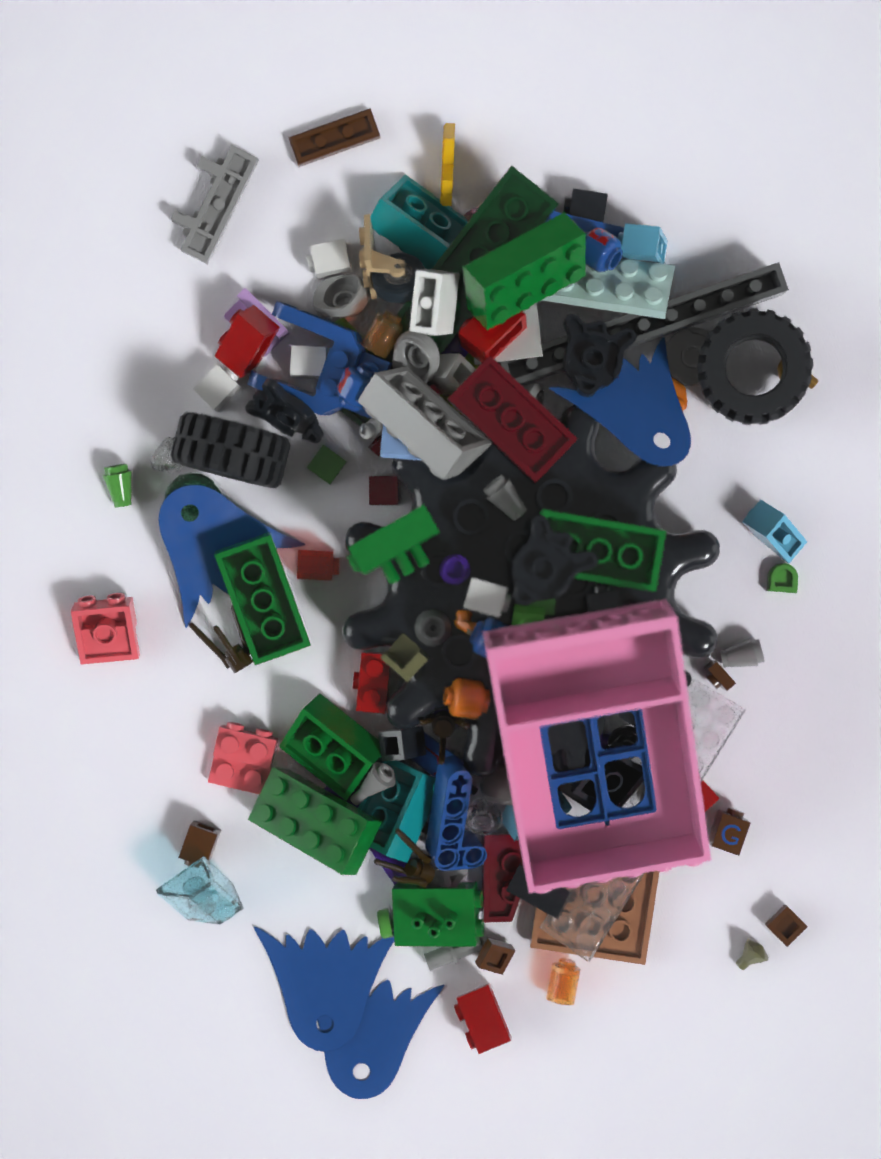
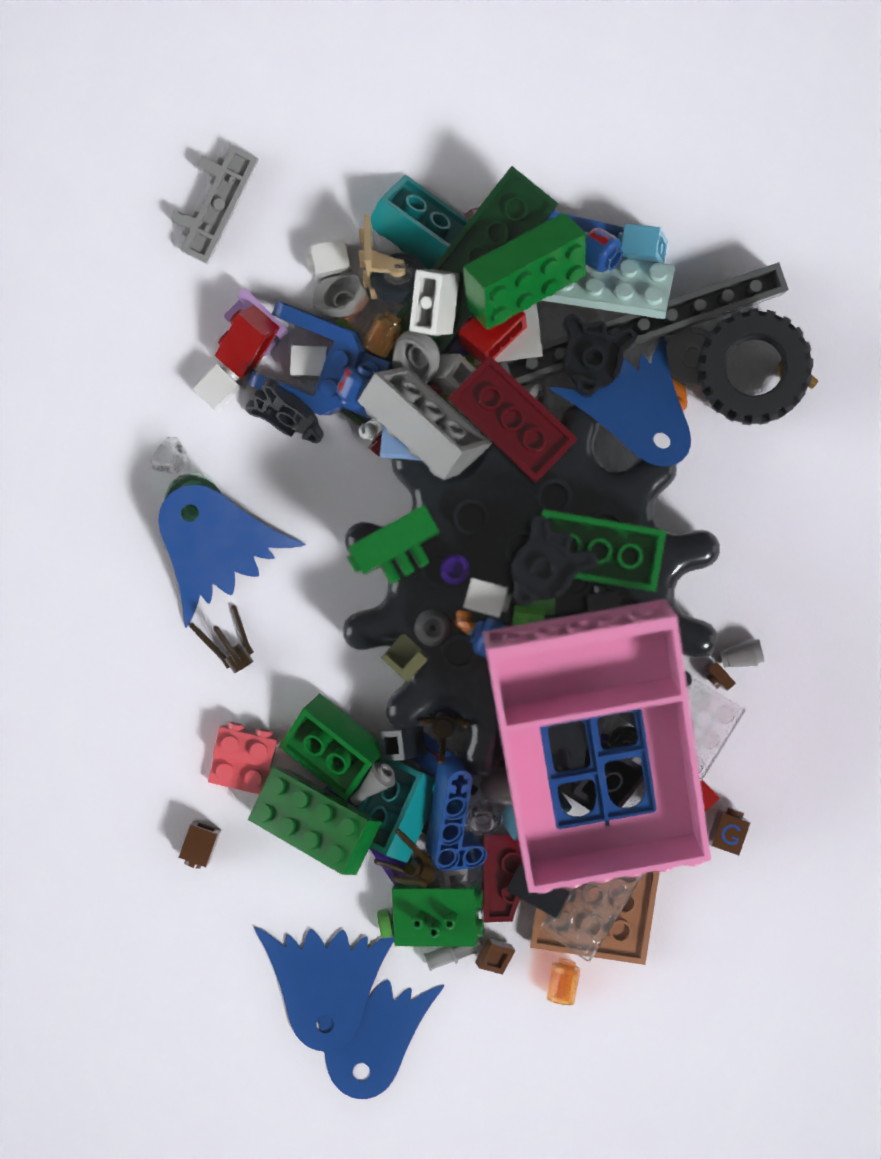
(105, 629): coral plate -> none
(119, 484): bright green cone -> none
(202, 894): clear light blue slope -> none
(230, 449): black tyre -> none
(262, 598): green brick -> none
(317, 565): clear red brick -> none
(326, 464): bright green tile -> none
(334, 137): reddish brown tile -> none
(372, 683): red brick -> none
(383, 490): dark red tile -> none
(447, 164): yellow tile -> none
(467, 698): orange head -> none
(483, 1019): red brick -> none
(505, 497): light grey cone -> none
(586, 204): black brick -> none
(752, 954): olive rock -> none
(774, 530): medium azure slope -> none
(782, 578): bright green tile -> none
(786, 925): reddish brown plate -> none

